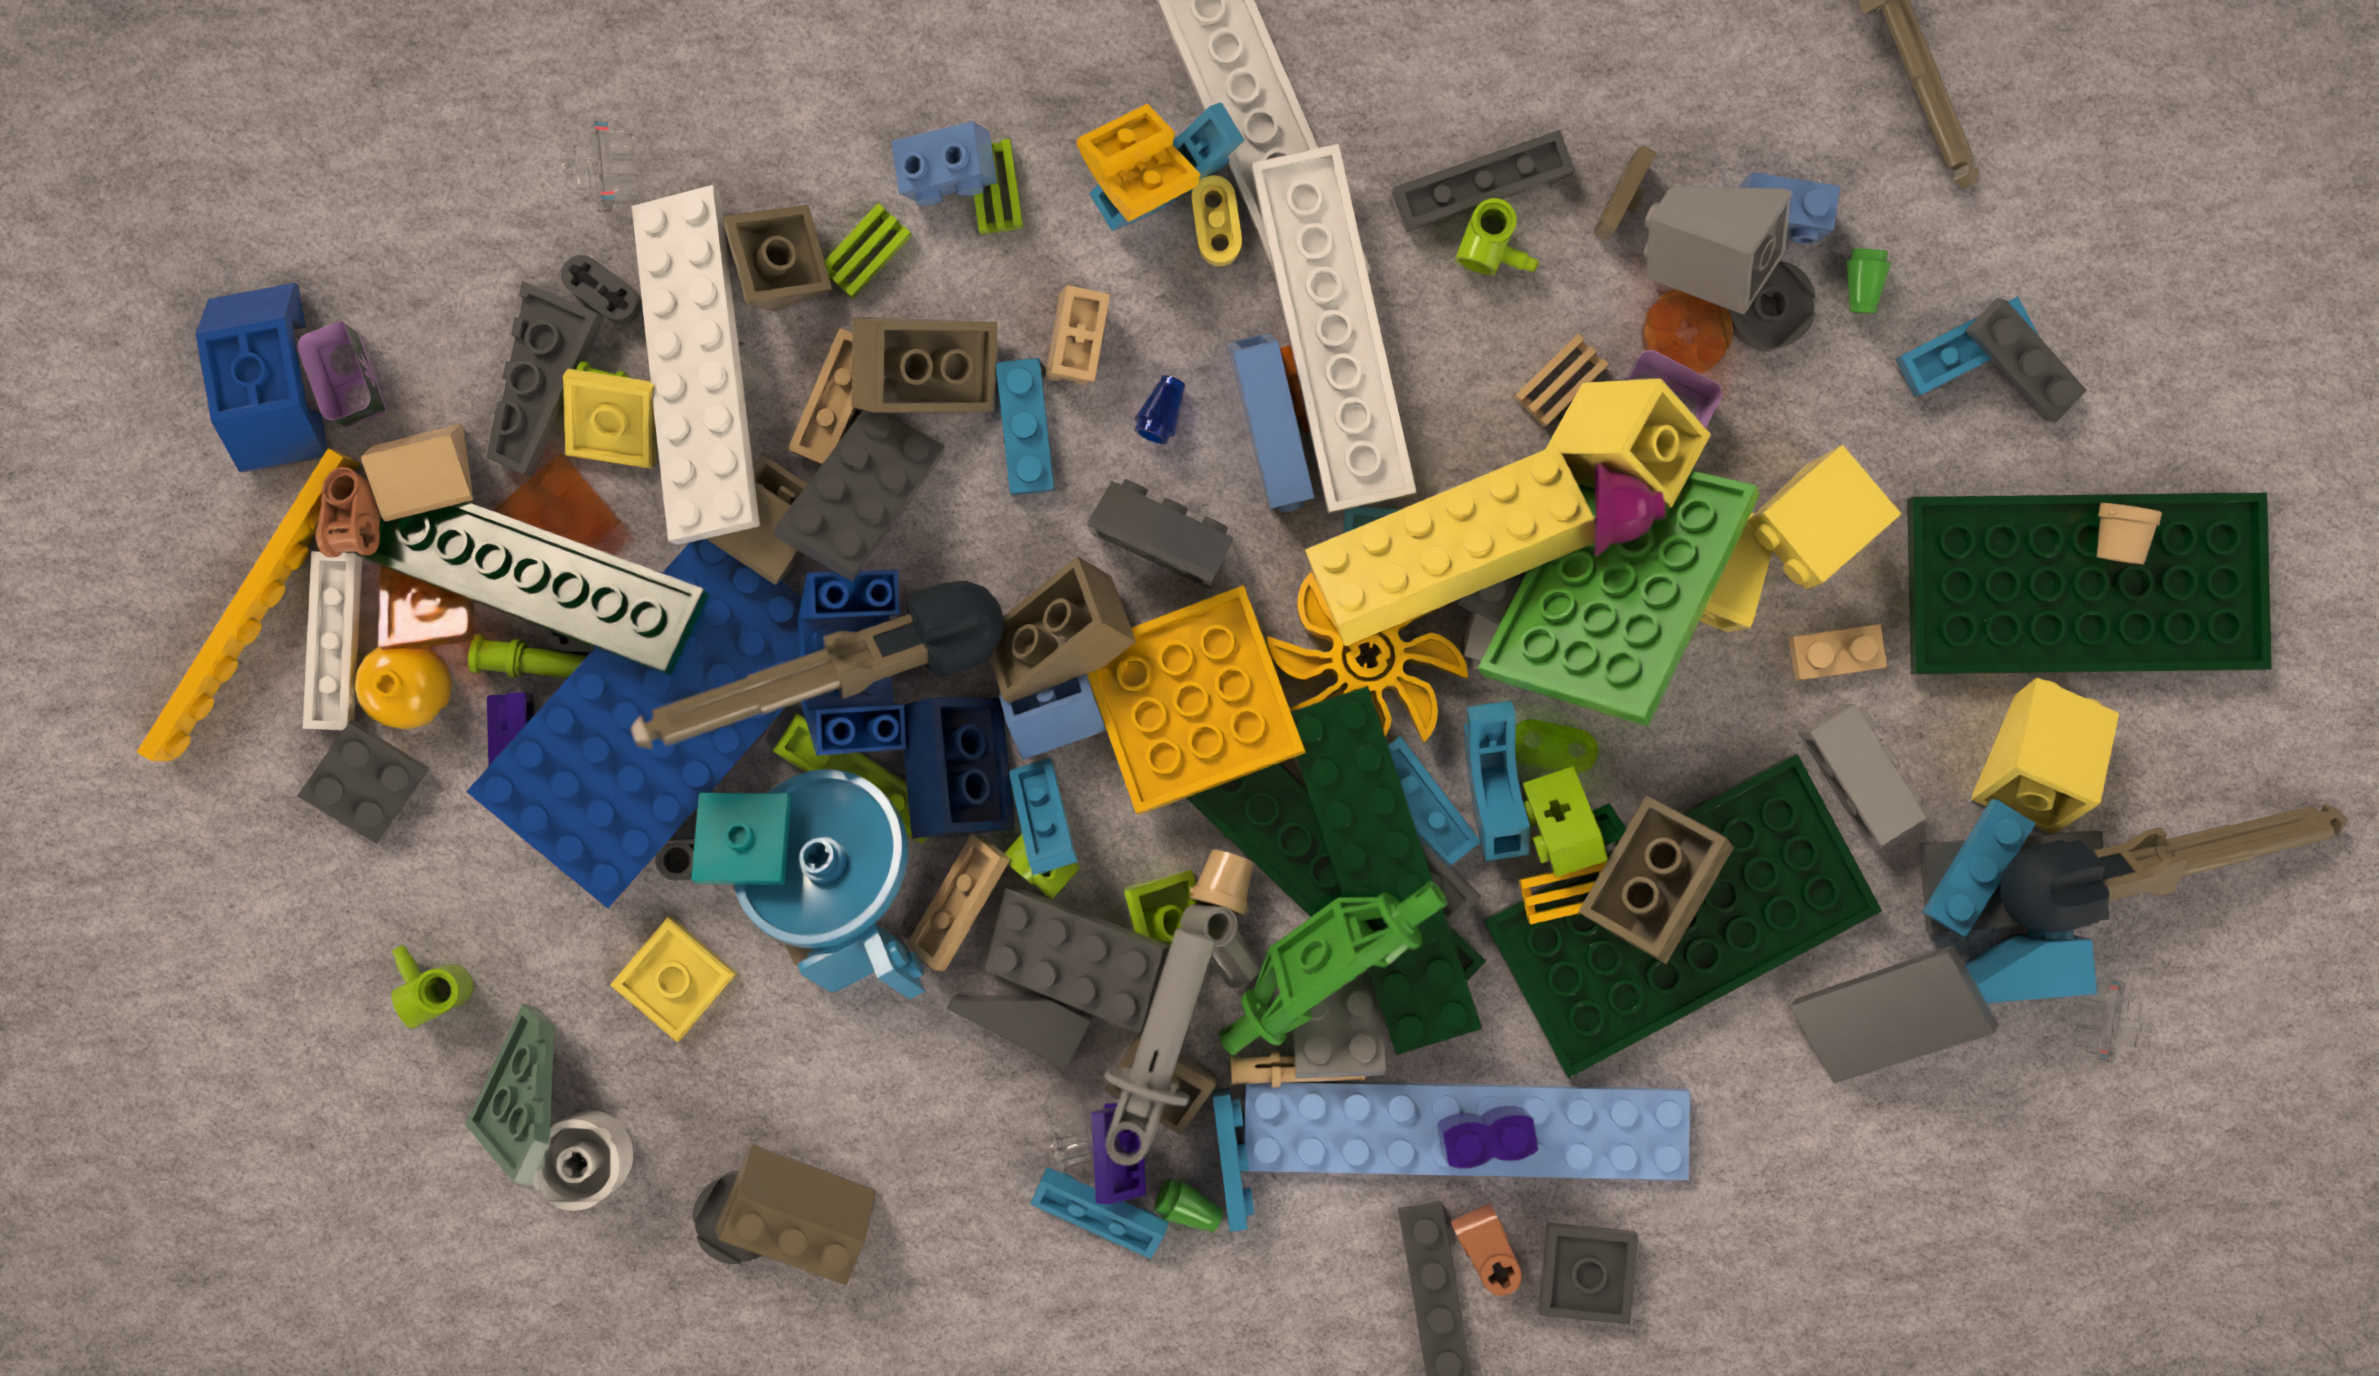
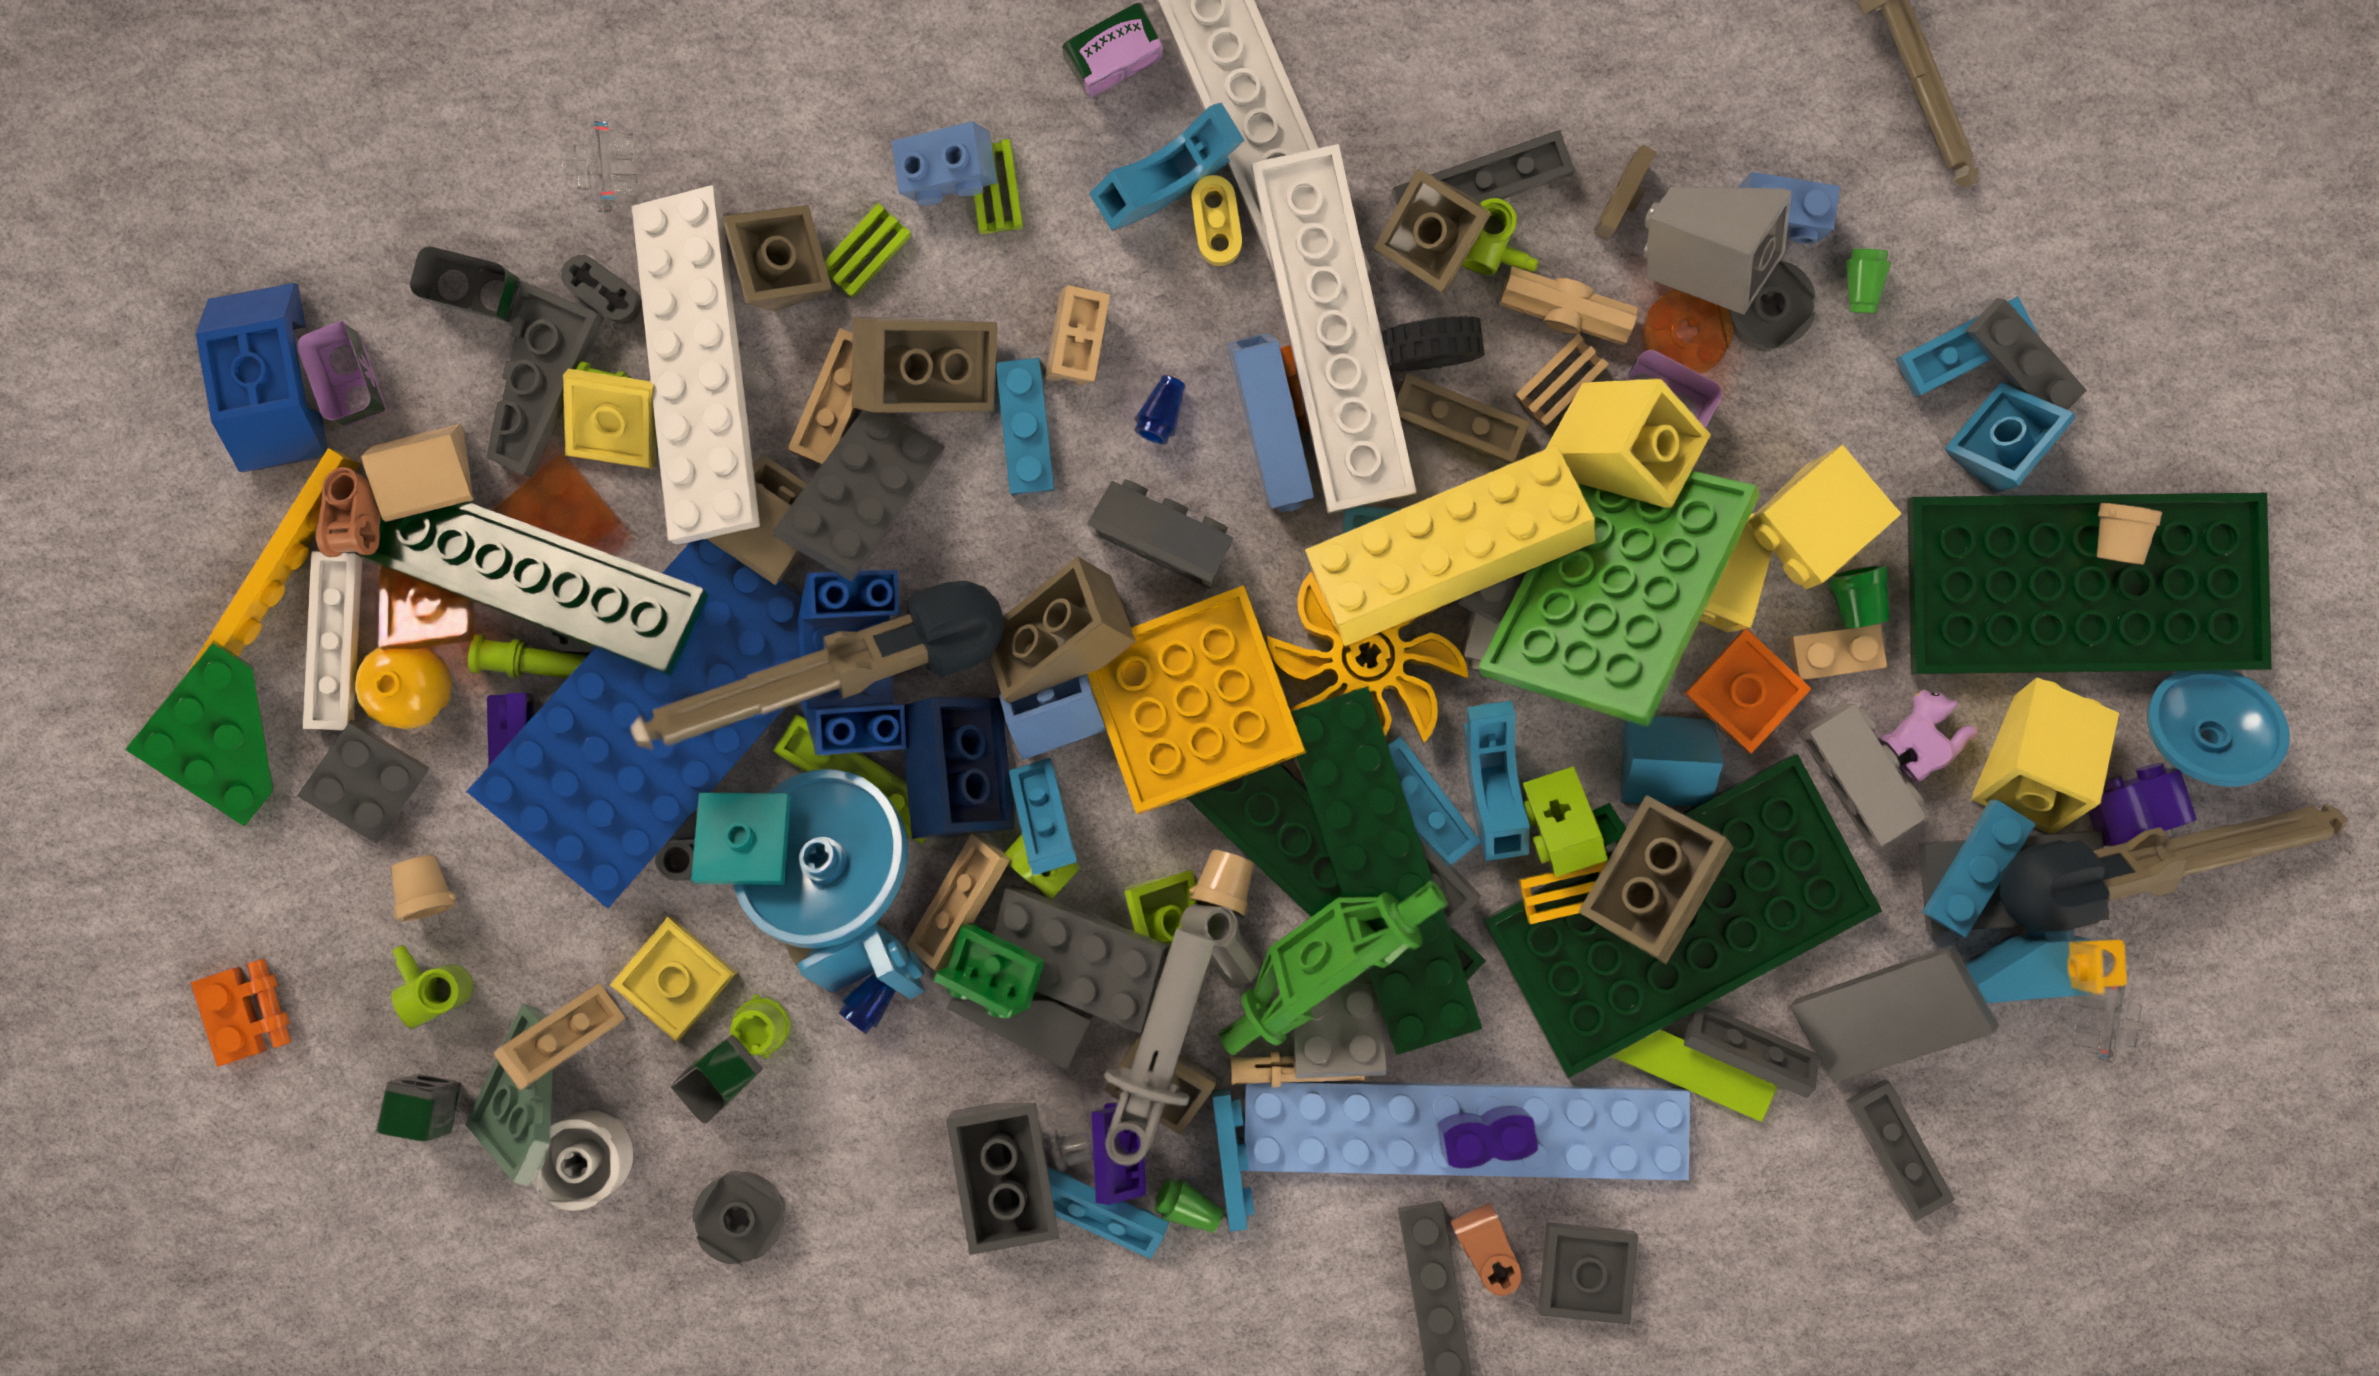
(212, 736): none -> green plate
(230, 1016): none -> orange plate
(418, 1110): none -> piece
(420, 889): none -> tan piece
(433, 262): none -> dark grey piece
(559, 1036): none -> tan plate
(716, 1079): none -> piece
(761, 1025): none -> lime piece
(797, 1214): dark tan slope -> none
(867, 1003): none -> clear blue cone
(991, 972): none -> green bracket
(1002, 1176): none -> dark grey slope
(1113, 50): none -> lavender piece
(1137, 162): yellow slope -> none
(1432, 230): none -> dark tan slope
(1433, 343): none -> black tyre
(1460, 419): none -> dark tan plate
(1553, 747): clear neon green plate -> none
(1568, 306): none -> tan piece
(1623, 508): magenta hat -> none
(1670, 761): none -> dark azure slope
(1699, 1073): none -> lime tile
(1747, 691): none -> orange plate
(1752, 1050): none -> dark grey plate
(1861, 595): none -> green piece
(1900, 1150): none -> dark grey plate
(1919, 736): none -> lavender animal
(2008, 437): none -> dark azure slope
(2086, 965): none -> yellow bracket
(2142, 803): none -> dark purple brick
(2231, 712): none -> dark azure dish

